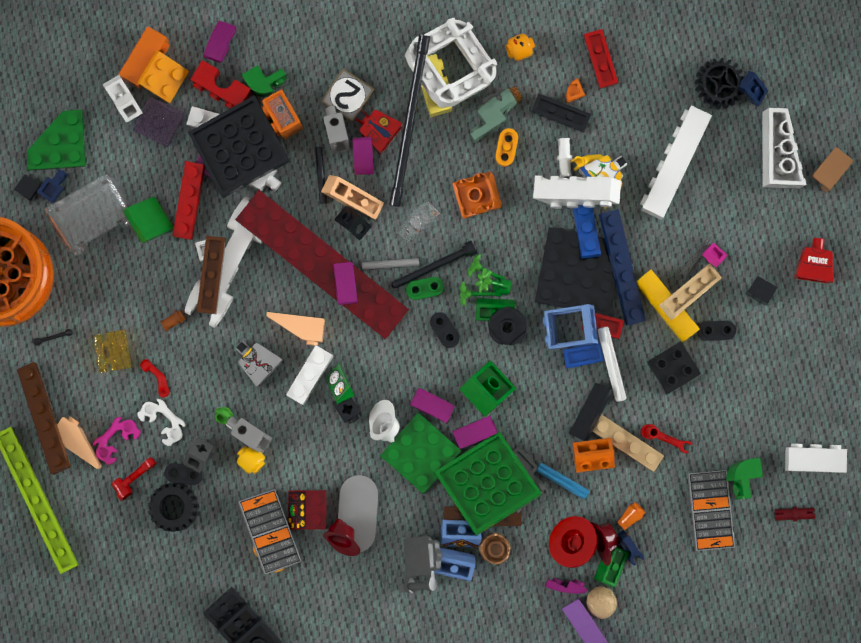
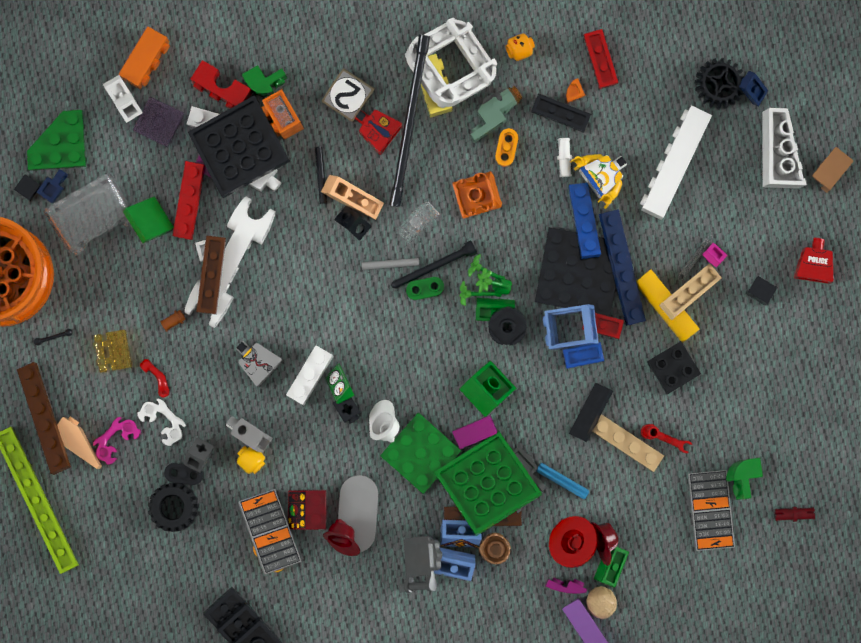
(122, 486): red brick -> none
(163, 76): light orange plate -> none
(219, 41): magenta slope -> none
(222, 415): bright green plate -> none
(306, 328): light nougat slope -> none
(316, 260): dark red plate -> none
(336, 130): light grey torso -> none
(345, 283): magenta slope -> none
(363, 156): magenta slope -> none
(432, 405): magenta slope -> none
(444, 330): black plate -> none
(577, 191): white wedge -> none
(593, 455): orange brick -> none
(611, 363): white axle -> none
(627, 544): dark blue plate -> none
(631, 515): orange cone -> none
(717, 330): black plate -> none
(816, 458): white brick -> none

